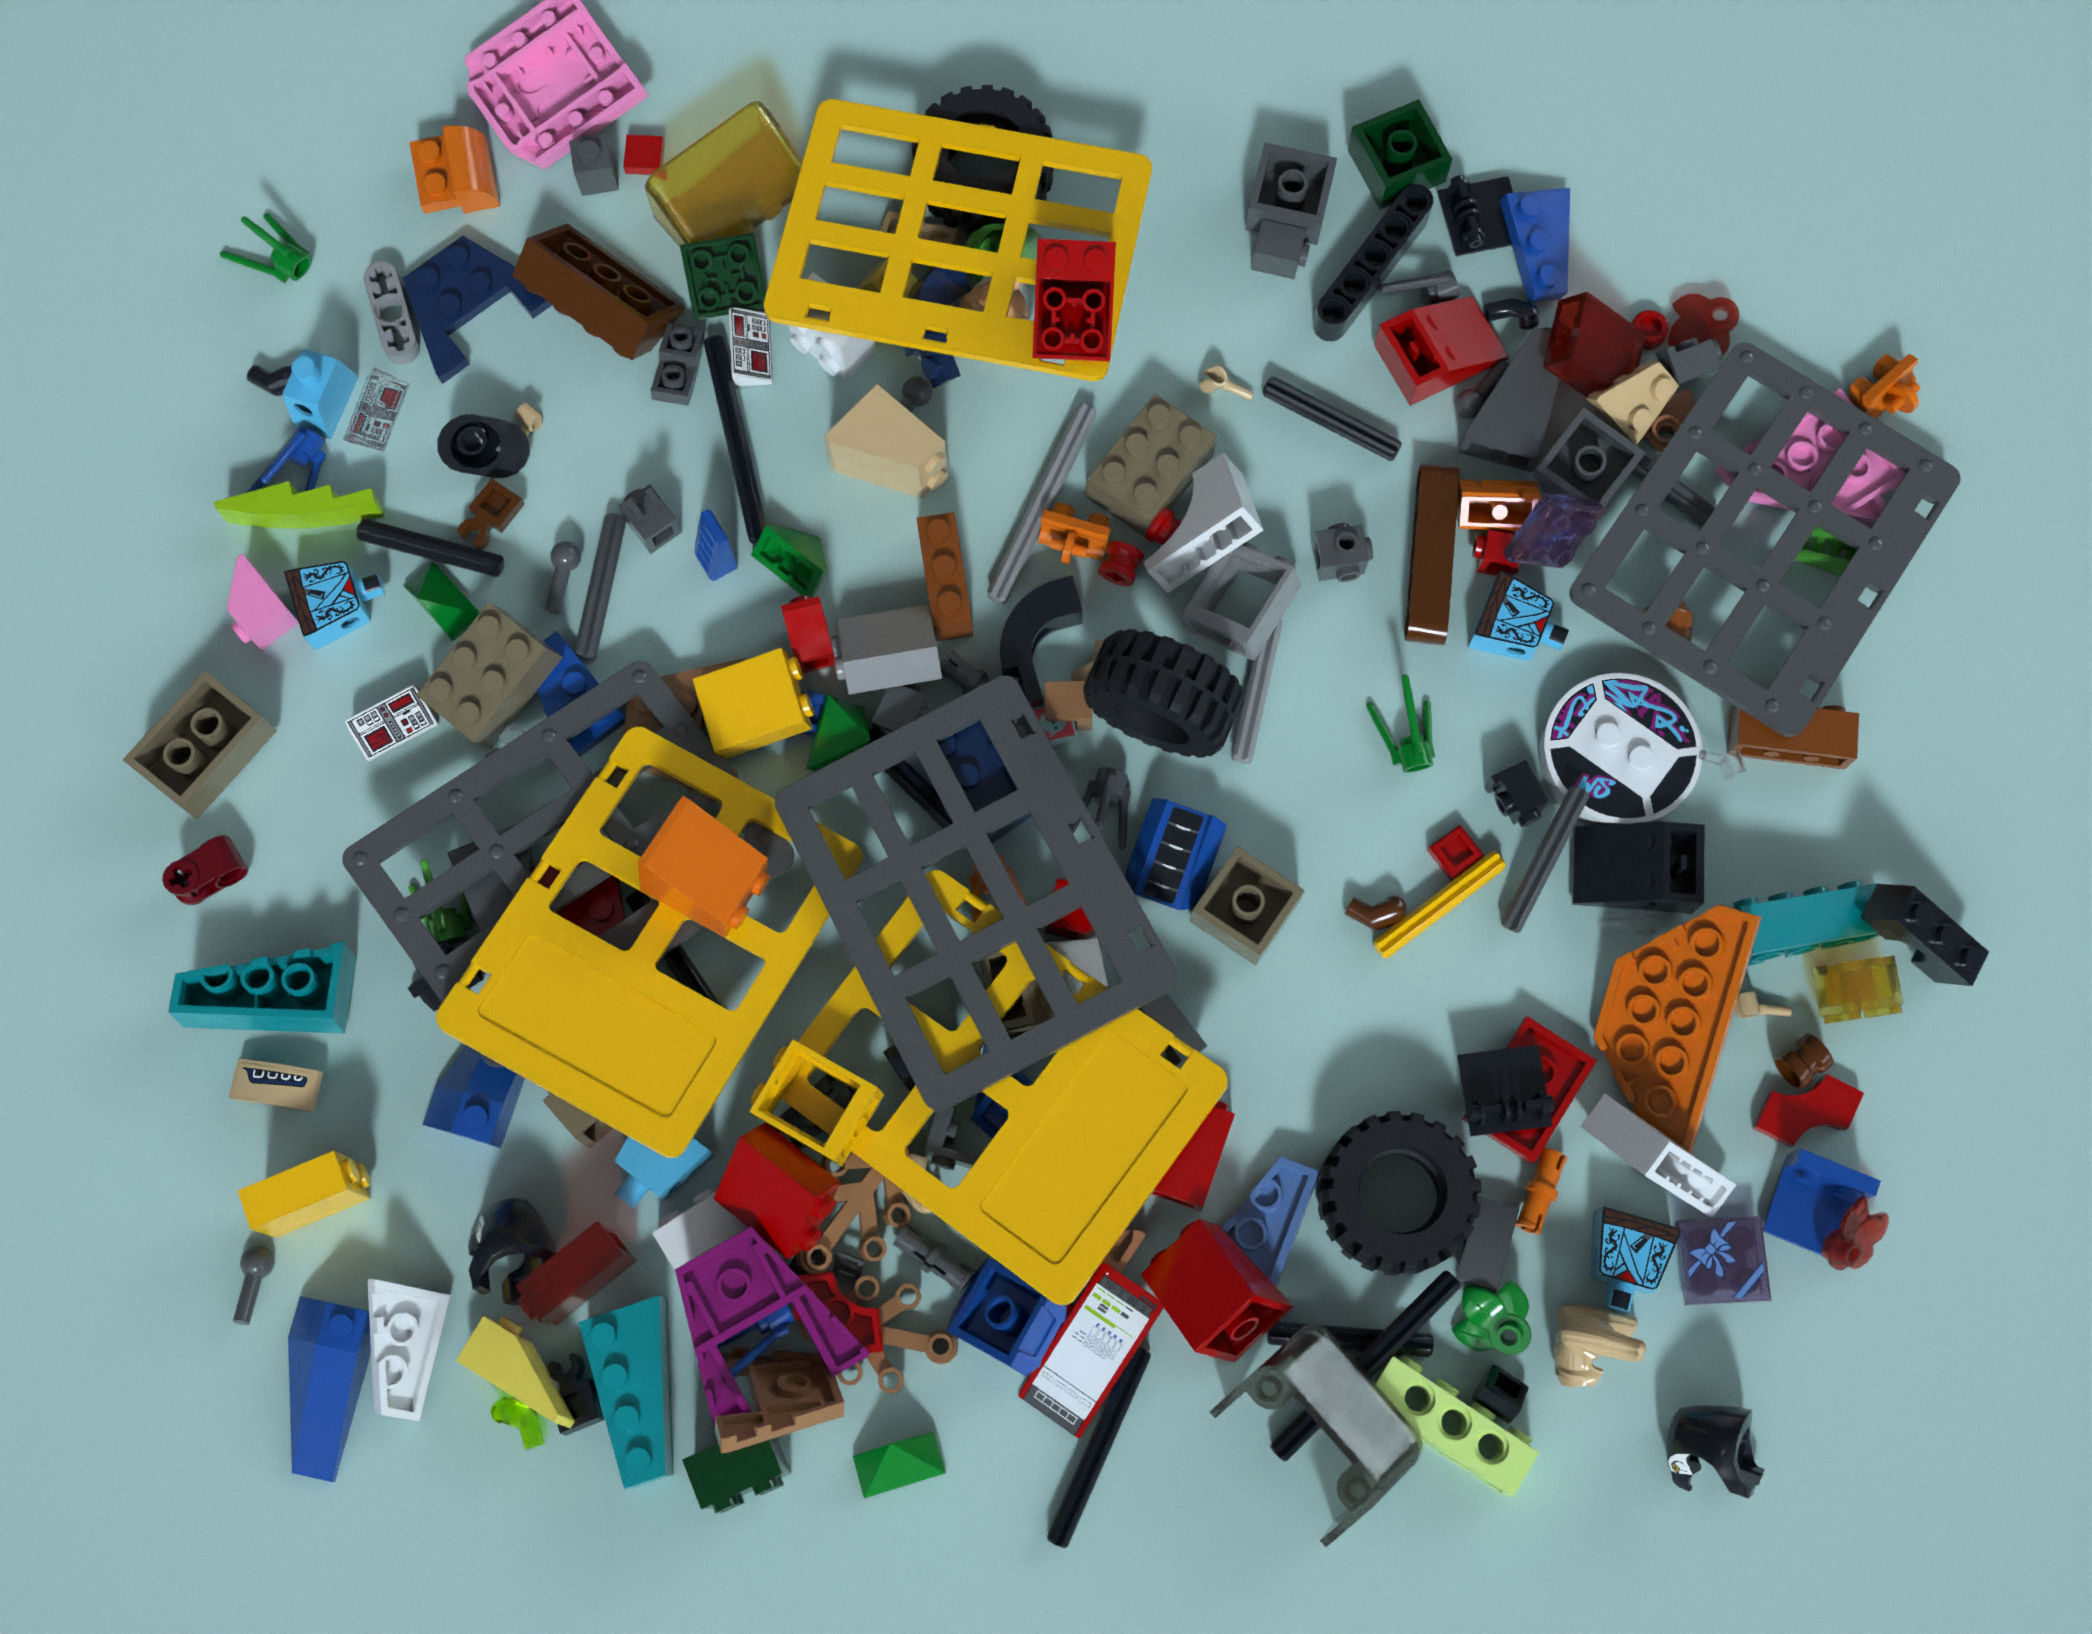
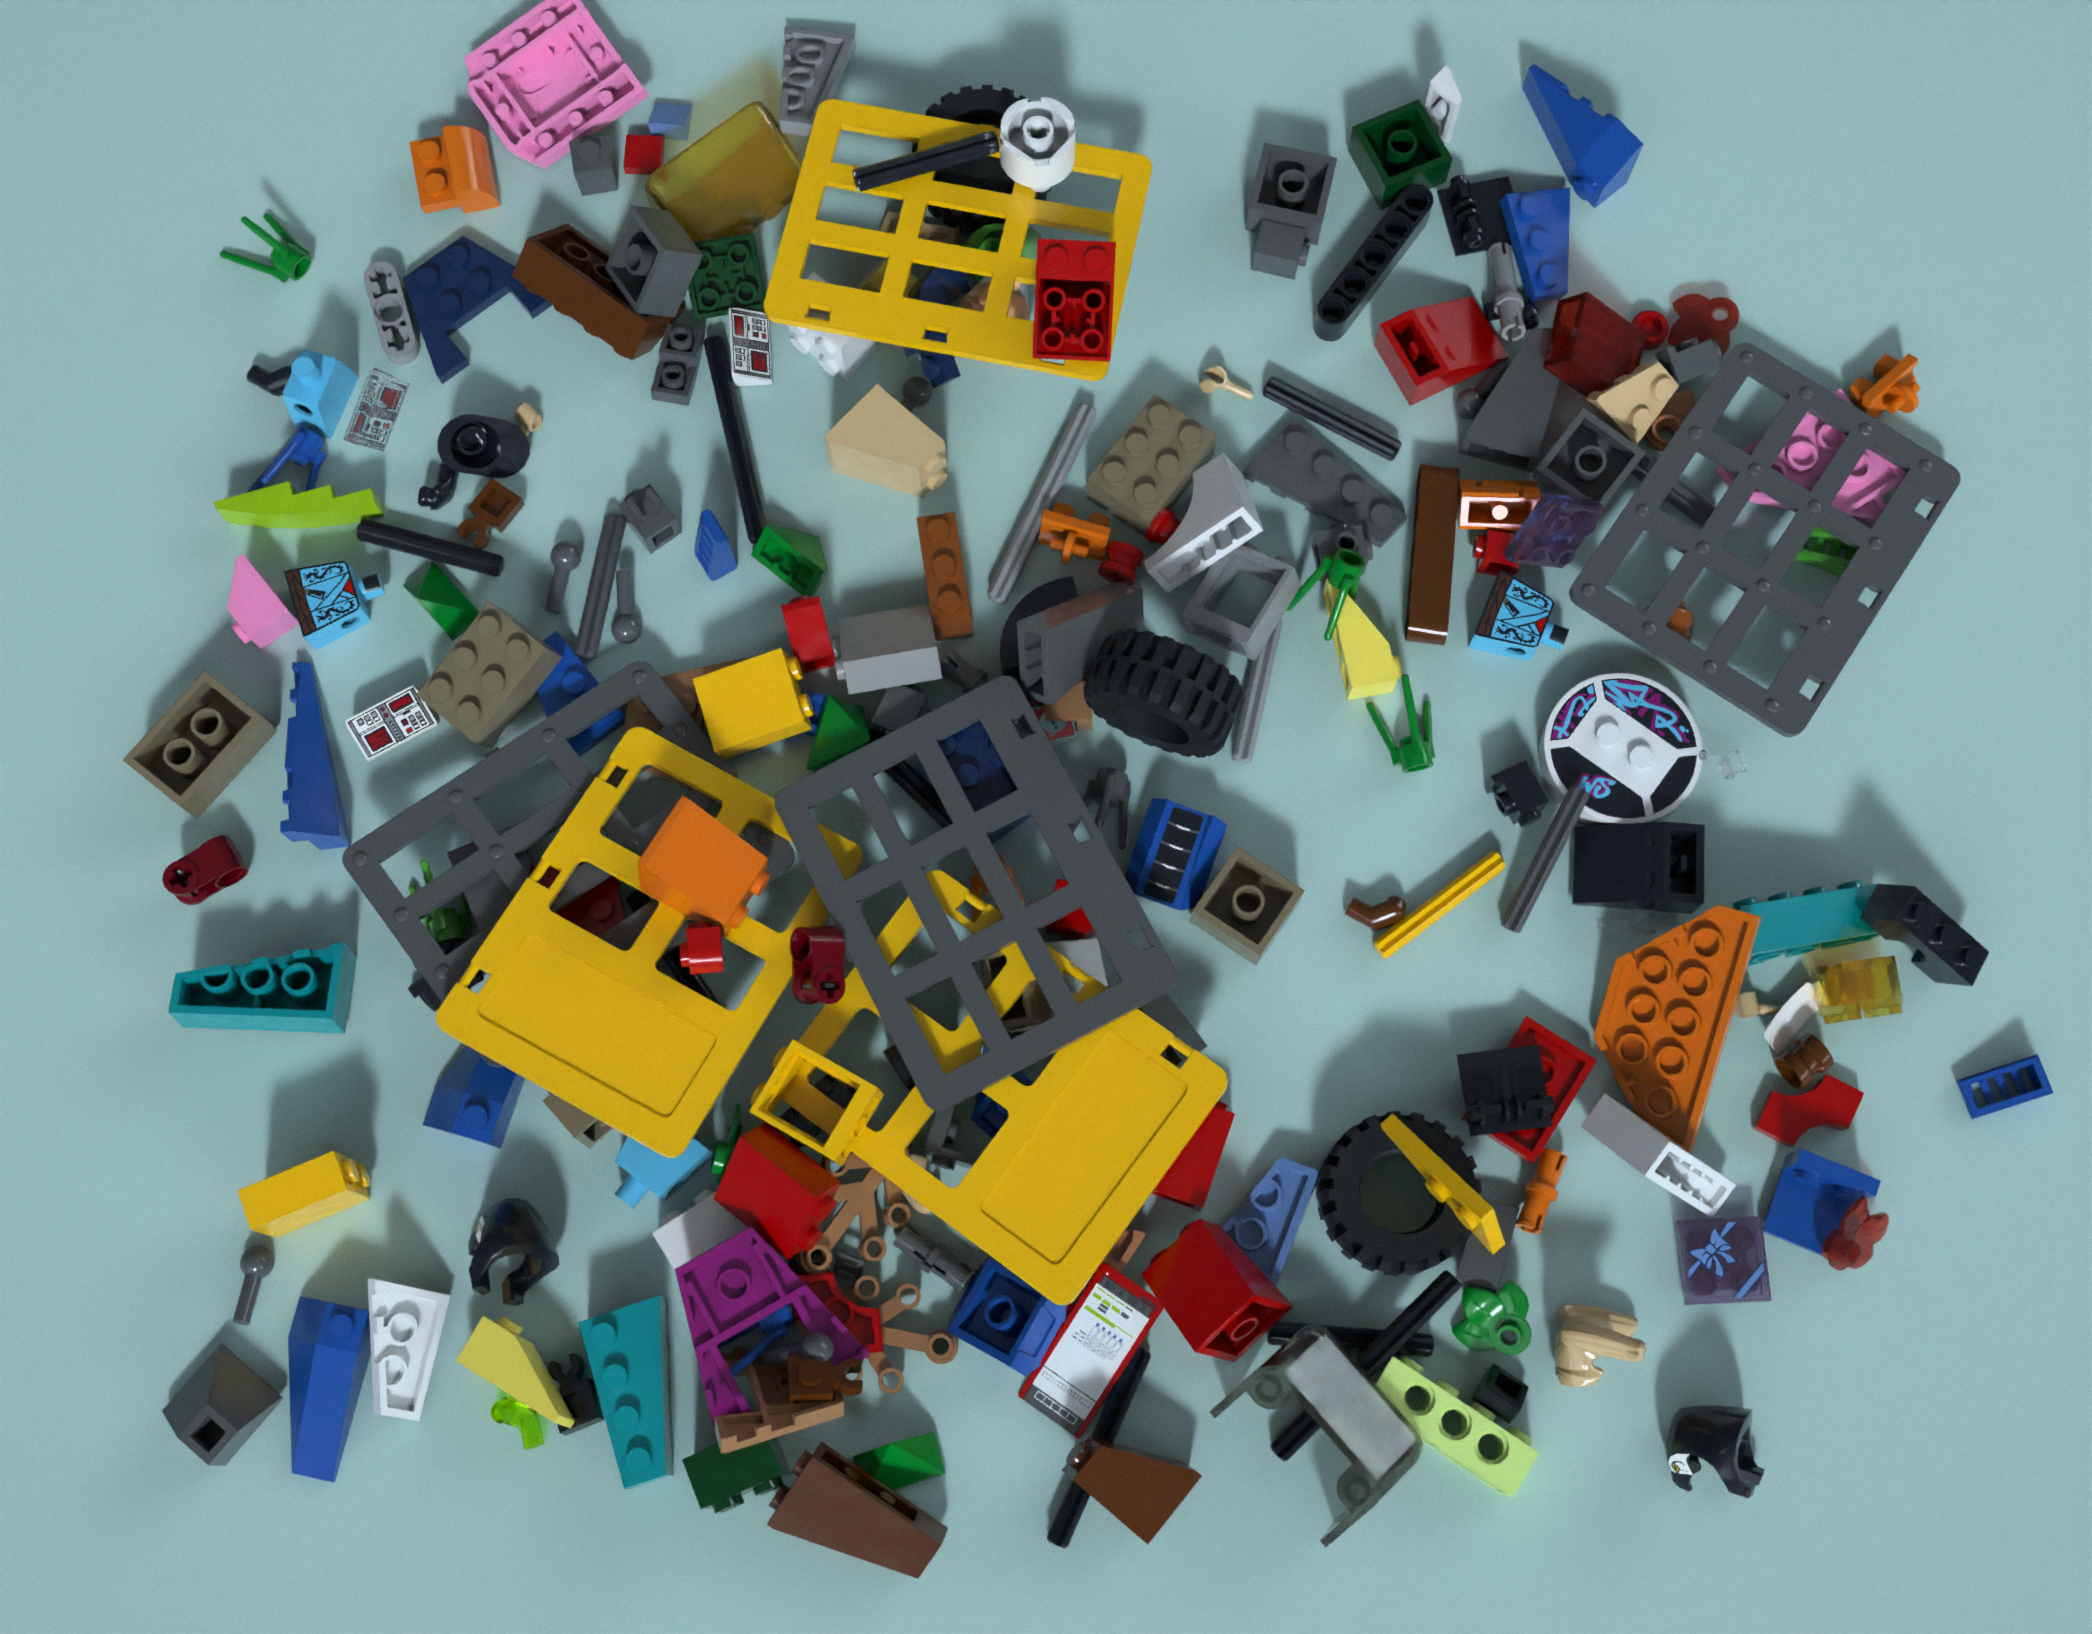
(220, 1407): none -> dark grey slope
(276, 1085): tan slope -> none
(311, 779): none -> blue wedge
(443, 490): none -> black arm
(574, 1274): clear red brick -> none
(626, 626): none -> dark grey bar
(653, 261): none -> dark grey brick
(670, 121): none -> medium blue slope
(703, 949): none -> red plate
(724, 1150): none -> green plate
(810, 75): none -> light grey wing
(813, 1346): none -> dark grey bar
(815, 1381): none -> reddish brown plate
(817, 961): none -> dark red piece
(855, 1514): none -> reddish brown slope
(925, 161): none -> black axle
(1038, 143): none -> white brick
(1064, 640): none -> dark grey slope
(1131, 1483): none -> reddish brown slope
(1310, 474): none -> dark grey wing
(1344, 574): none -> green plant
(1361, 650): none -> light yellow slope
(1433, 288): dark grey plant -> none
(1443, 103): none -> white slope
(1447, 1185): none -> yellow wing
(1455, 852): red tile -> none
(1508, 301): none -> light grey pin
(1591, 148): none -> blue wedge
(1629, 1254): torso -> none
(1791, 1017): none -> white sticker
(1825, 742): dark orange brick -> none
(2036, 1075): none -> blue slope

